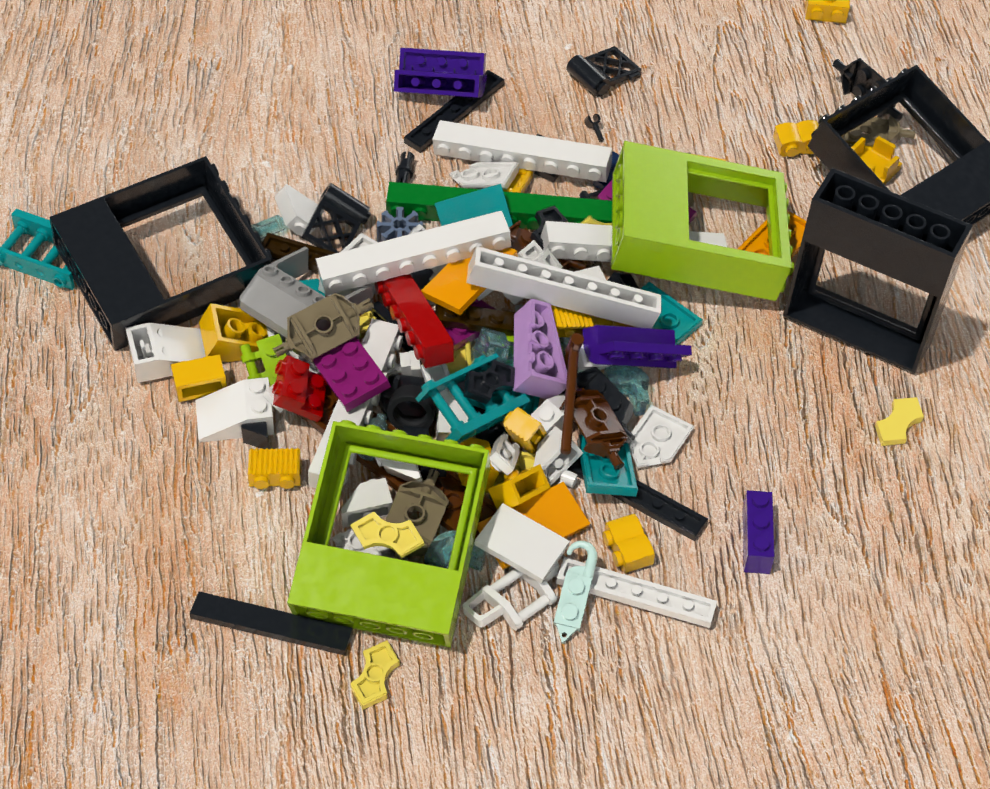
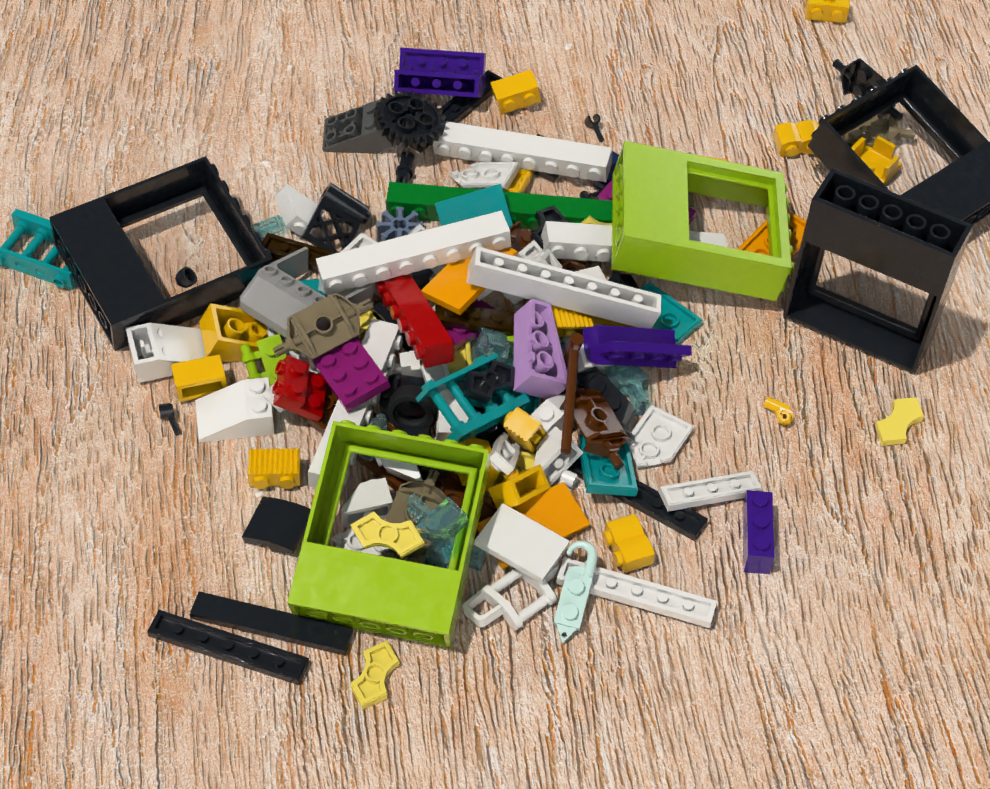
(166, 411): none -> black hand
(186, 277): none -> black hinge
(228, 647): none -> black tile
(255, 434): black slope -> none
(277, 524): none -> black slope
(354, 132): none -> dark grey slope
(409, 119): none -> black gear
(438, 524): none -> clear light blue brick
(516, 92): none -> yellow brick
(593, 75): black piece -> none
(708, 490): none -> white tile
(782, 410): none -> yellow arm

